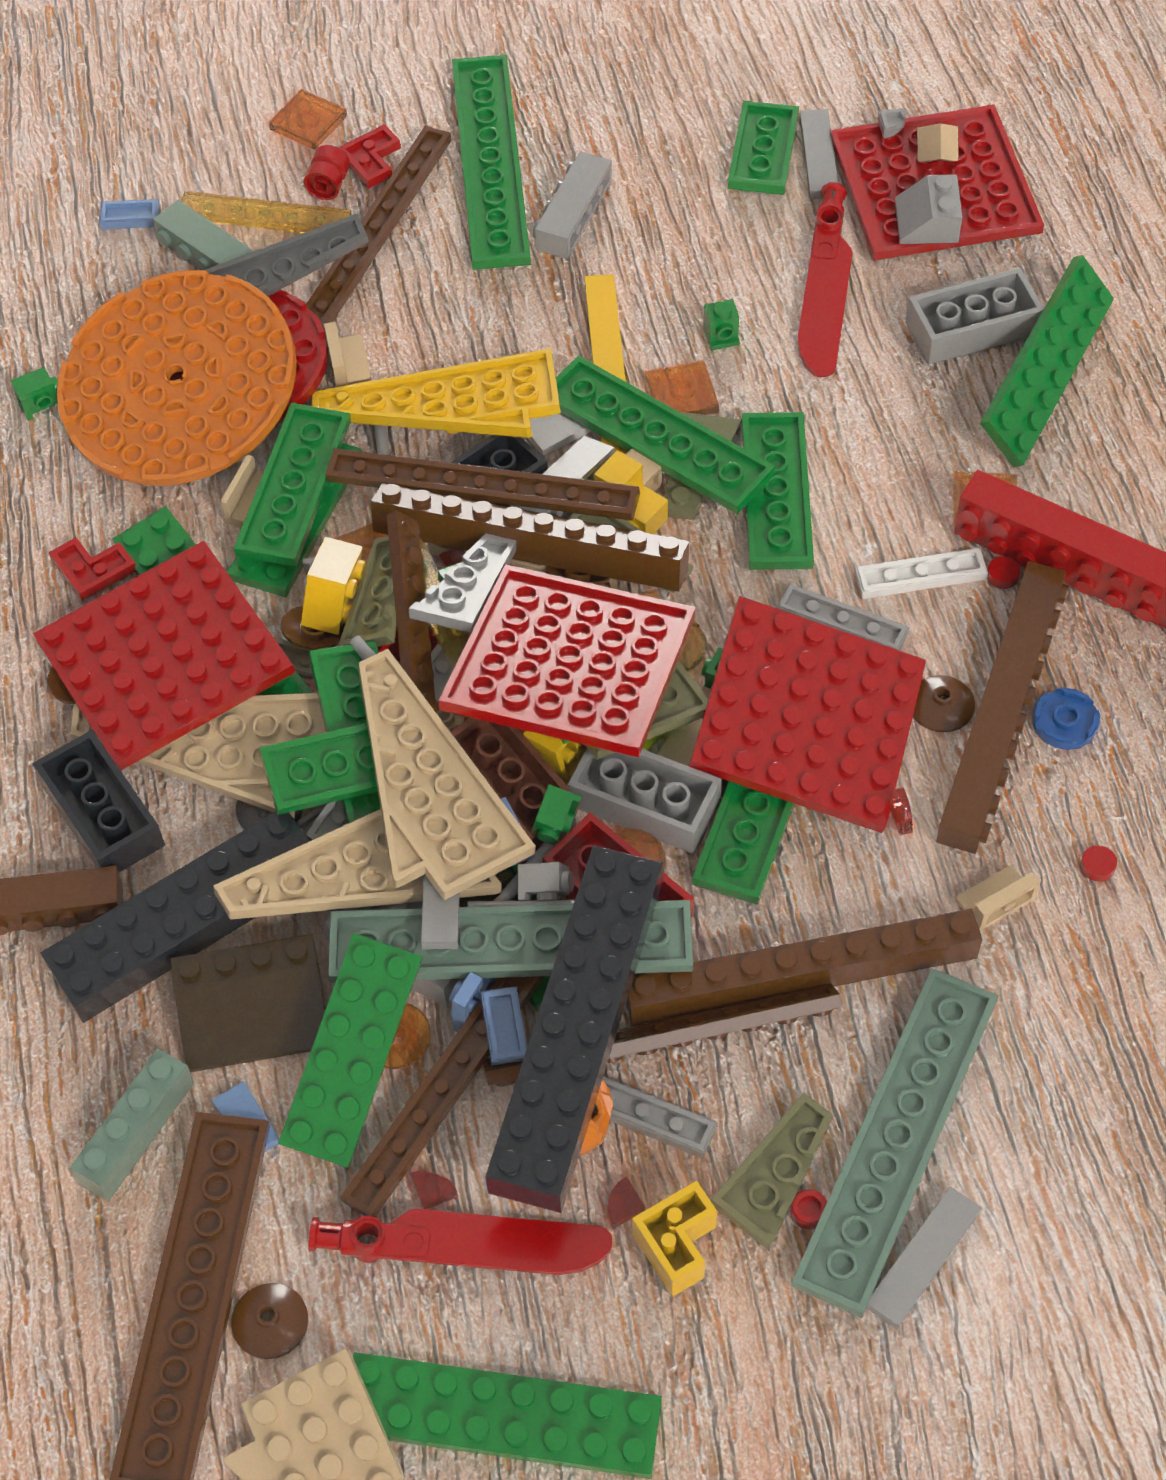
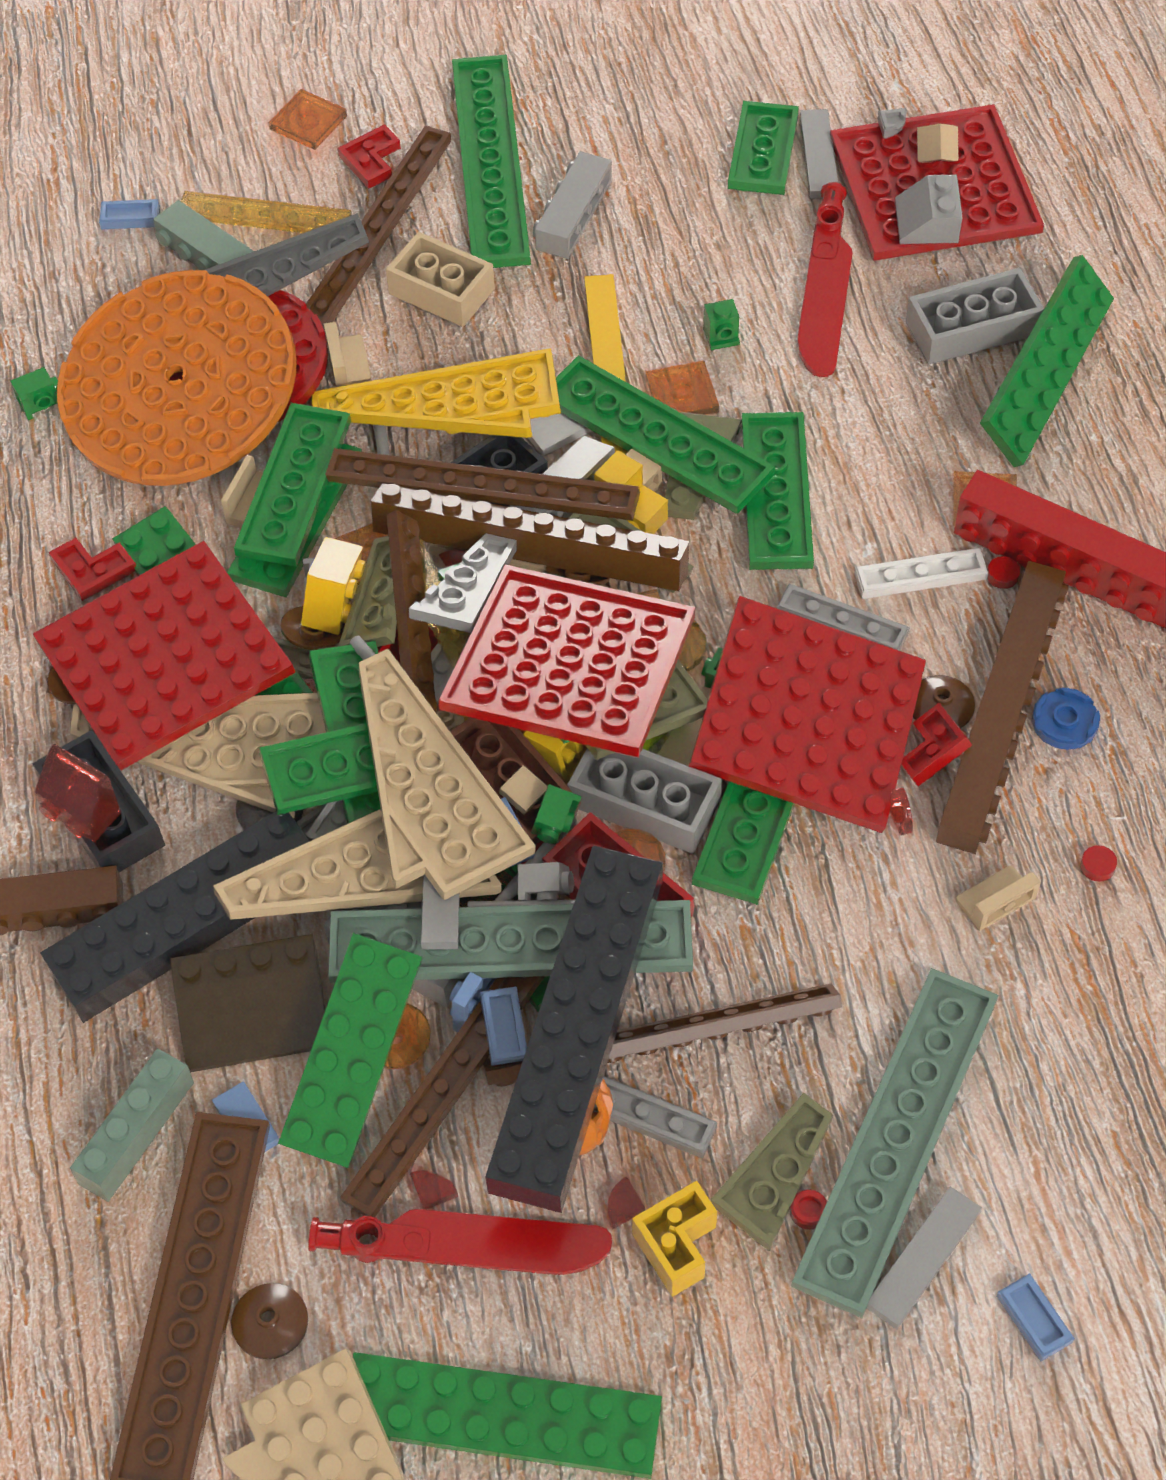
(76, 794): none -> clear red slope
(326, 172): red wheel -> none
(440, 279): none -> tan brick
(523, 790): none -> tan tile
(806, 964): reddish brown brick -> none
(942, 744): none -> red plate
(1035, 1317): none -> medium blue tile

